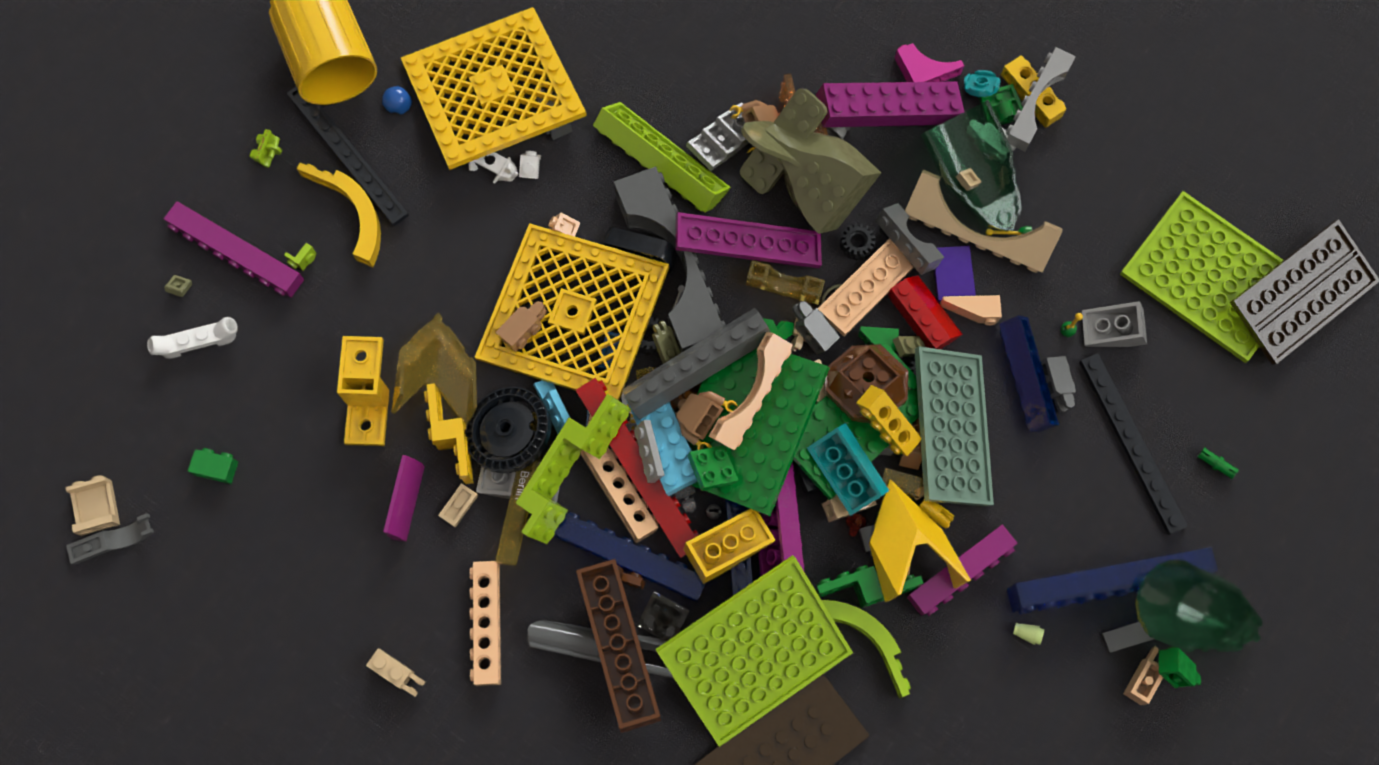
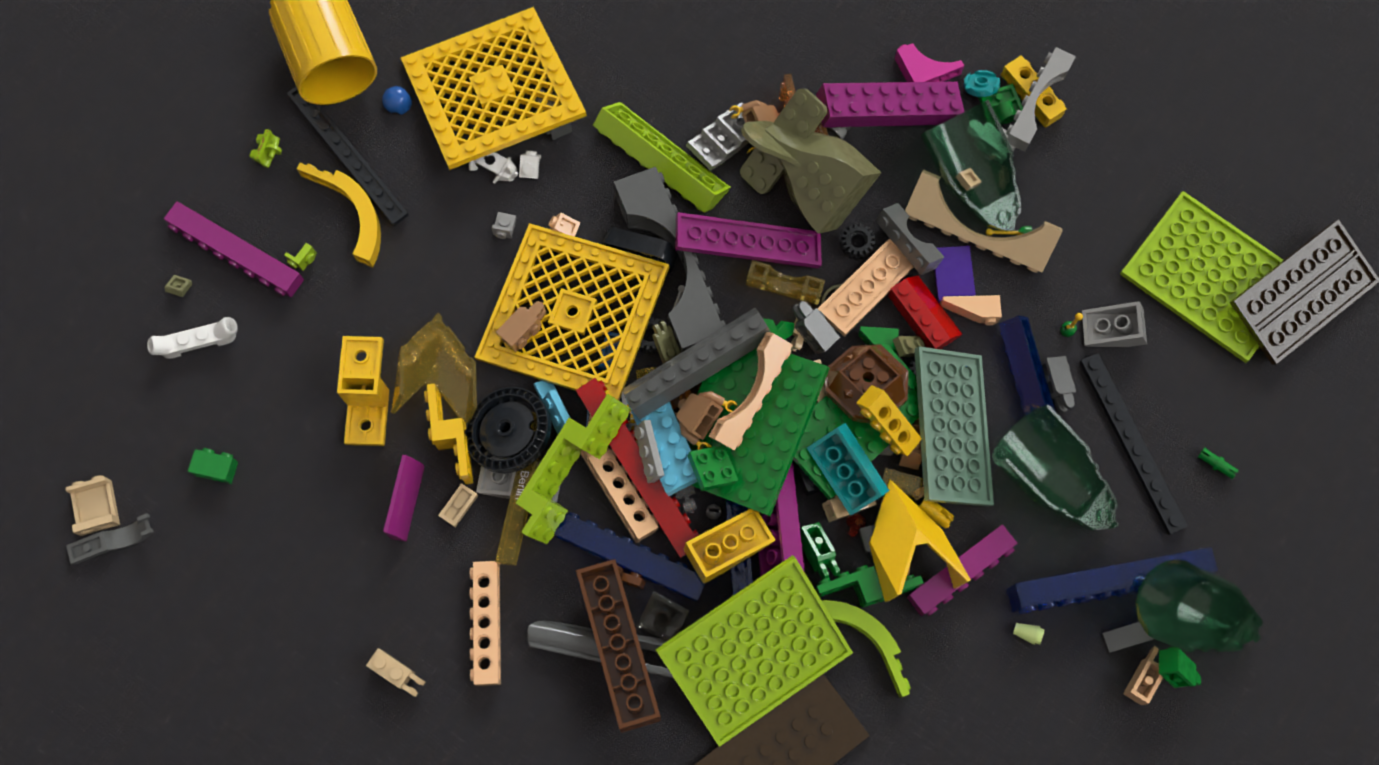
(504, 225): none -> light grey bracket
(819, 550): none -> green hinge
(1056, 470): none -> clear green windscreen

